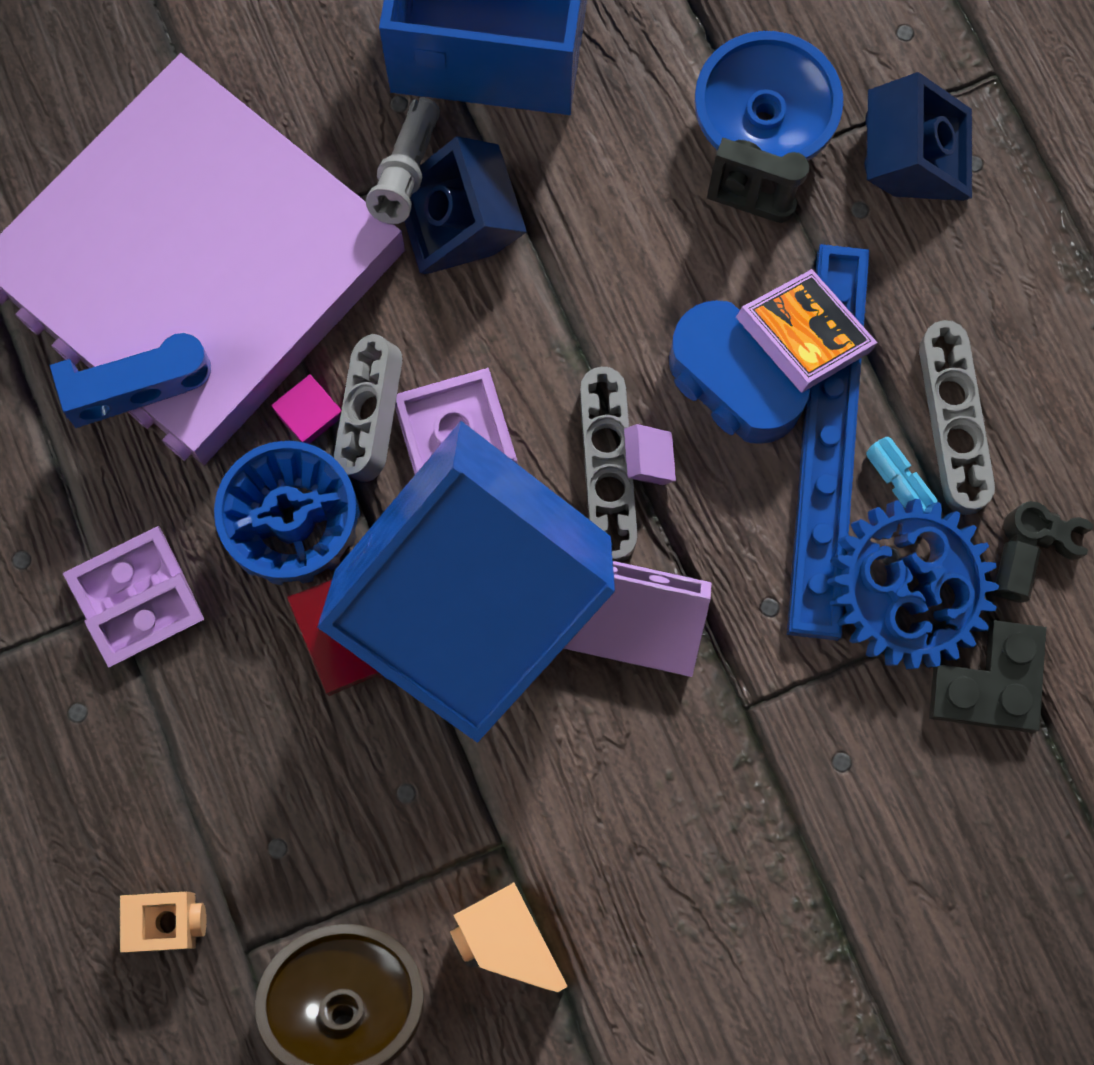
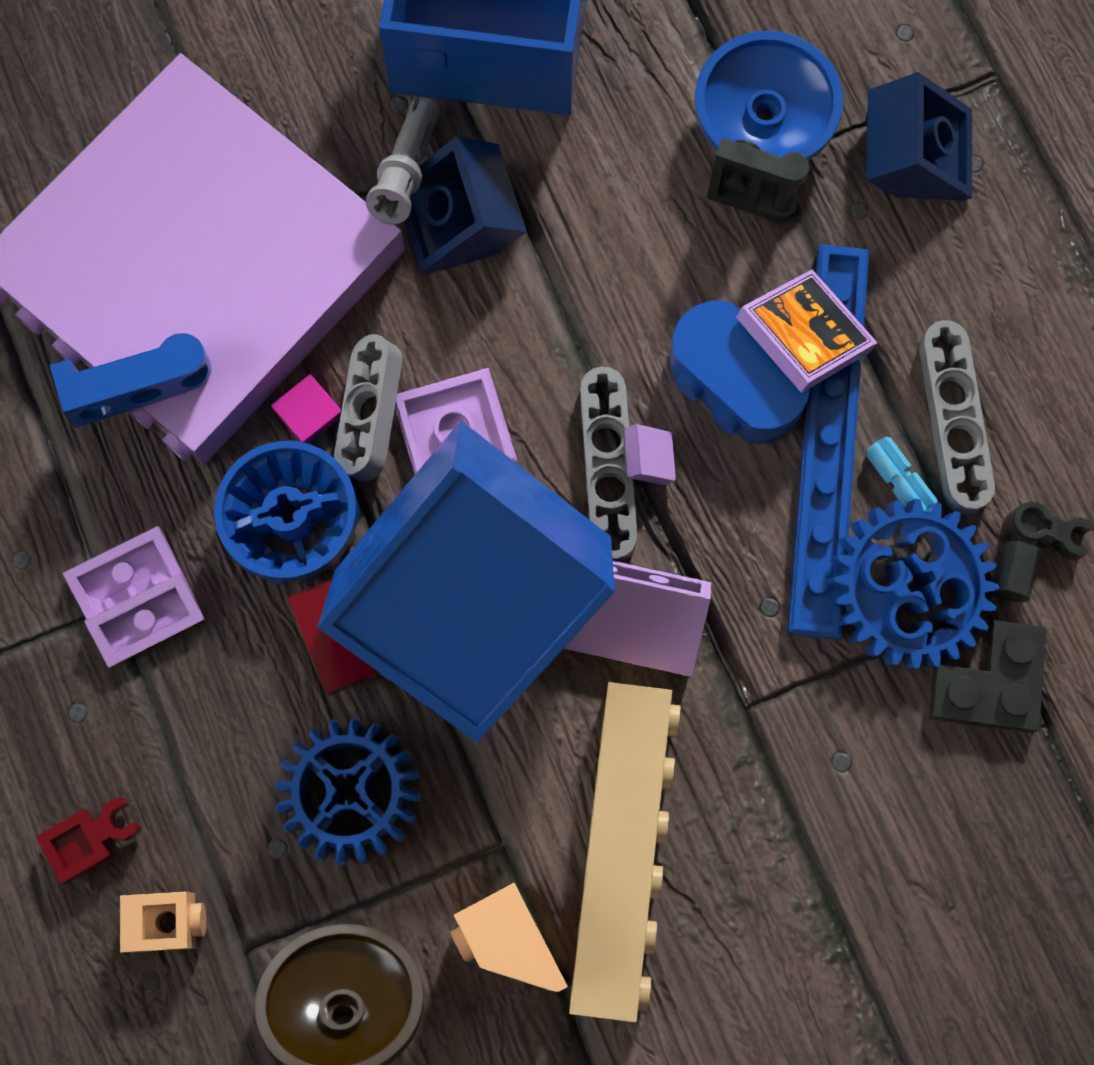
(81, 842): none -> dark red plate
(330, 810): none -> blue gear
(621, 853): none -> tan brick

